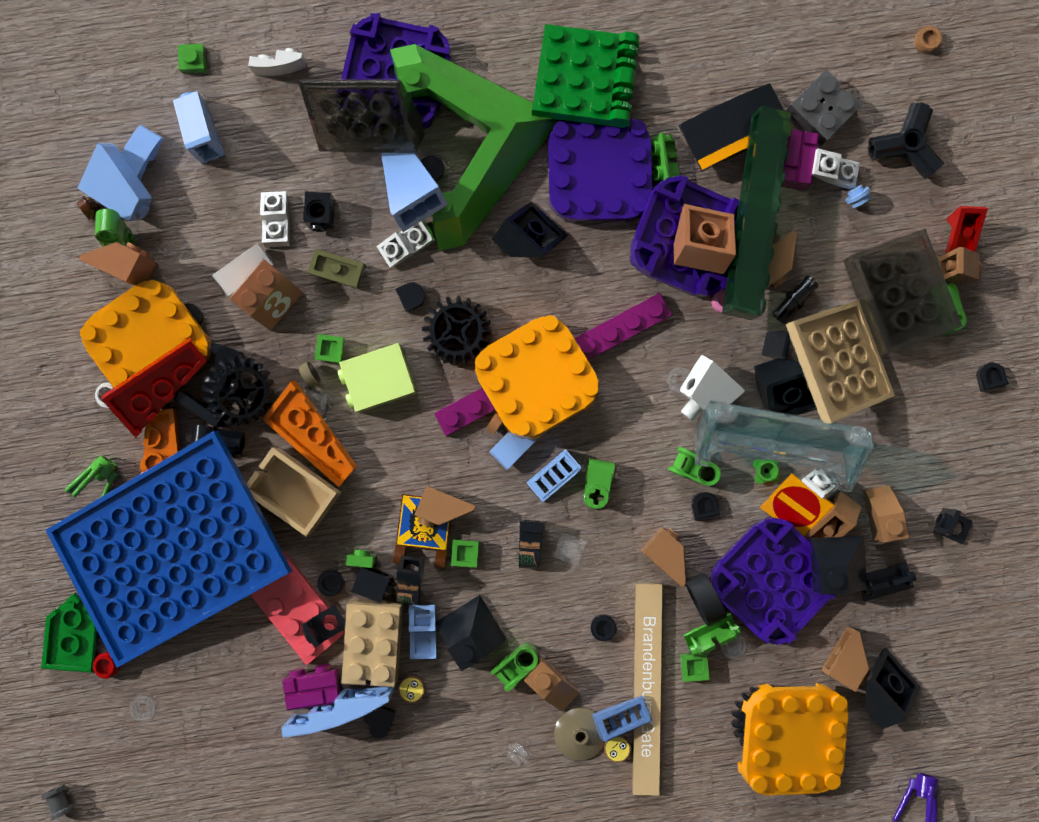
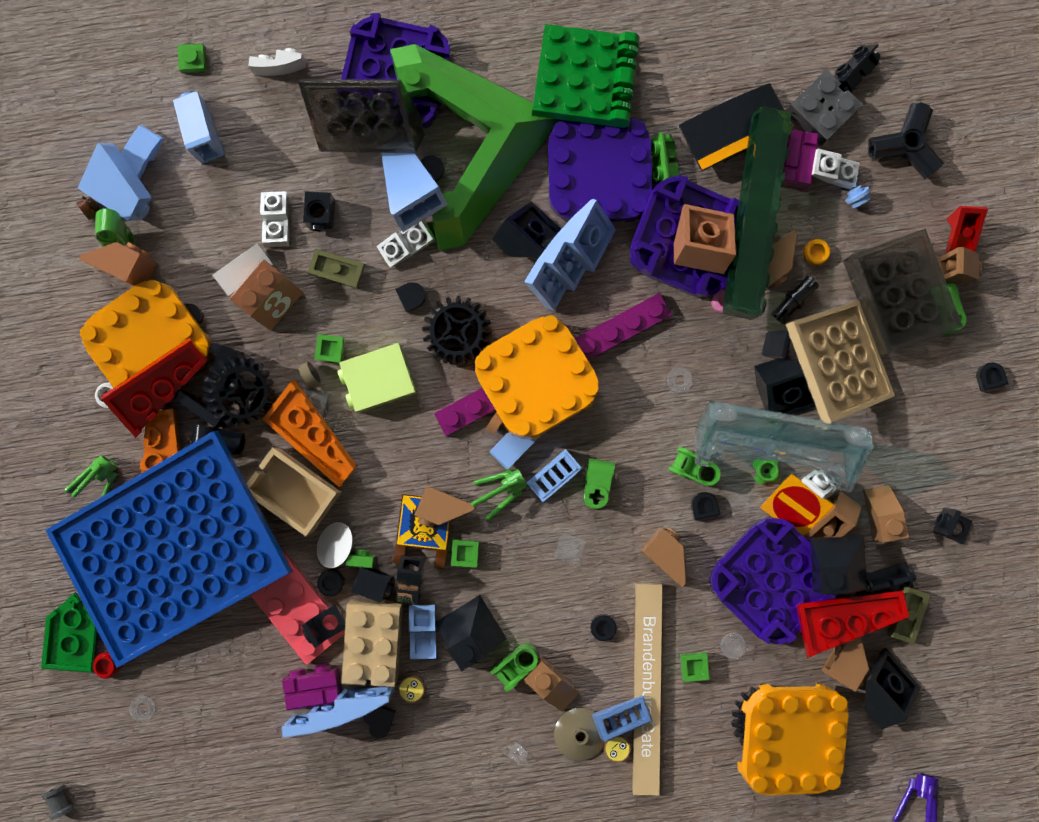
(334, 545): none -> white sticker
(513, 483): none -> bright green plant
(530, 543): black leg -> none
(571, 253): none -> light blue slope
(701, 639): bright green hinge -> none
(706, 384): white torso -> none
(706, 599): black tyre -> none
(816, 252): none -> light orange tile
(844, 619): none -> red wing
(863, 60): none -> black hinge
(908, 628): none -> olive plate
(928, 39): medium nougat tile -> none

